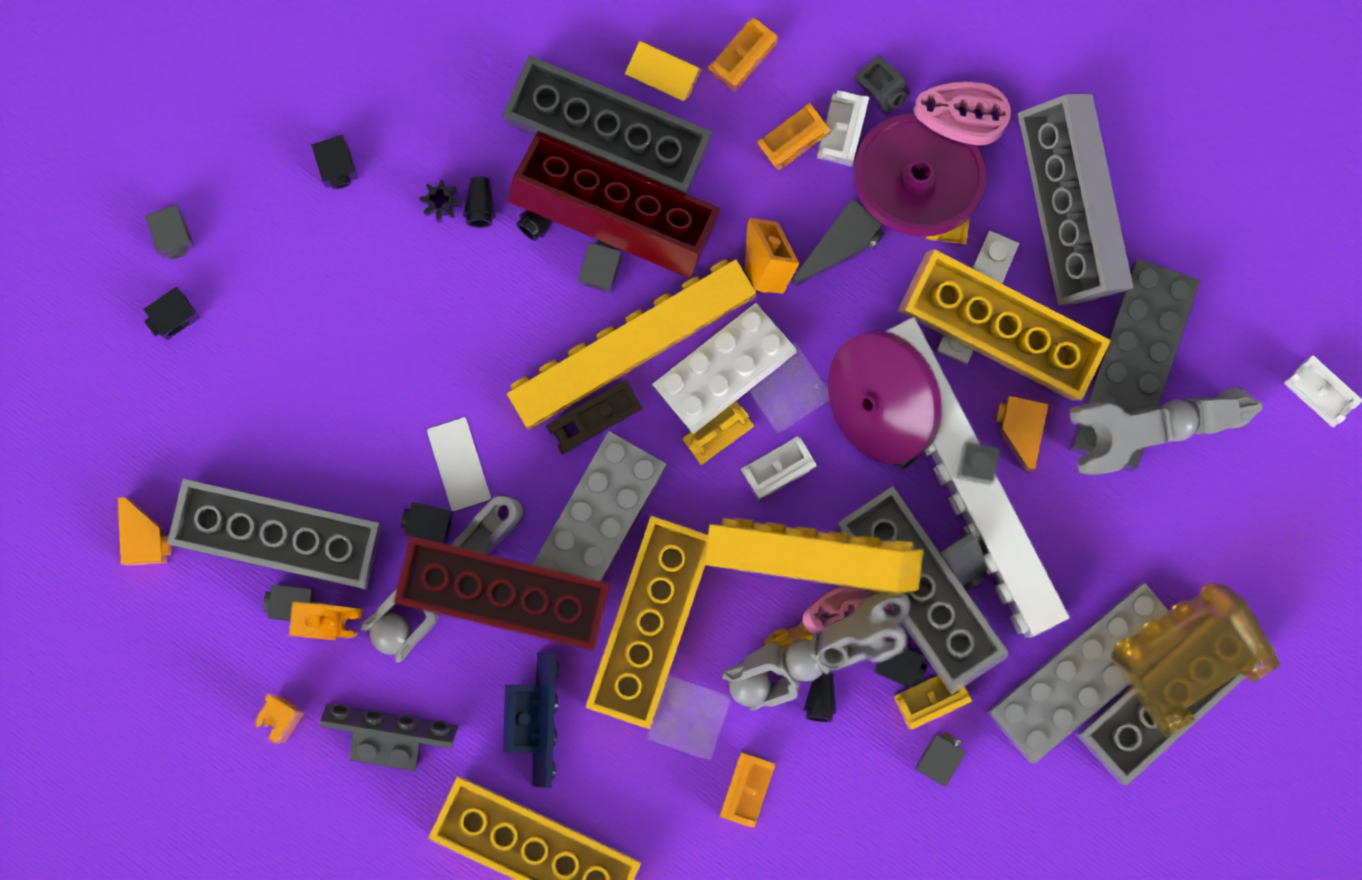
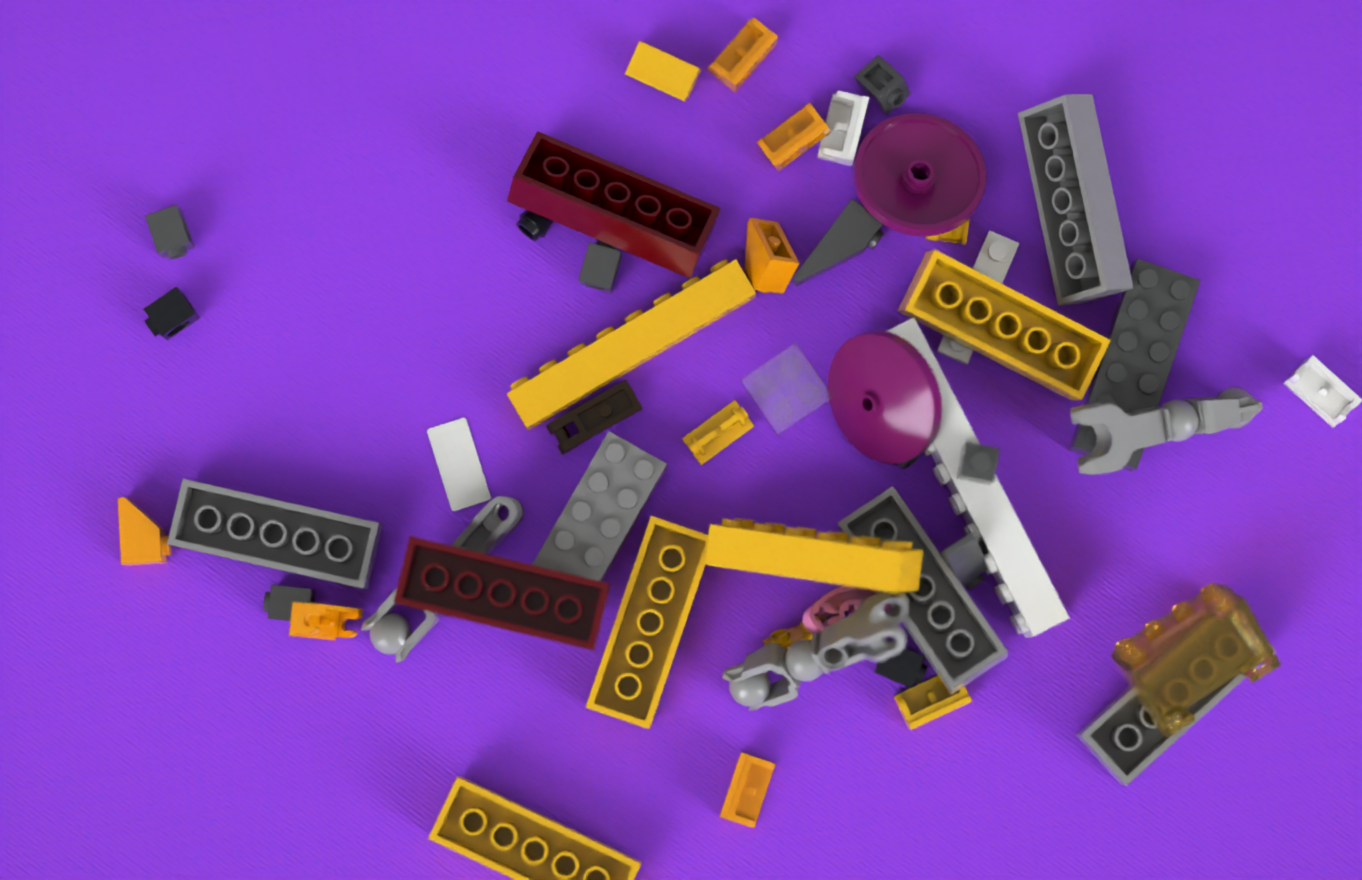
(282, 715): light orange hinge -> none
(334, 162): black brick -> none
(387, 737): dark grey bracket -> none
(427, 522): black brick -> none
(434, 194): black gear -> none
(479, 204): black cone -> none
(530, 719): dark blue bracket -> none
(607, 124): dark grey brick -> none
(689, 718): clear plate -> none
(724, 368): white plate -> none
(778, 468): white hinge -> none
(821, 702): black cone -> none
(941, 758): dark grey brick -> none
(969, 95): bright pink piece -> none
(1022, 428): light orange slope -> none
(1074, 679): light grey brick -> none

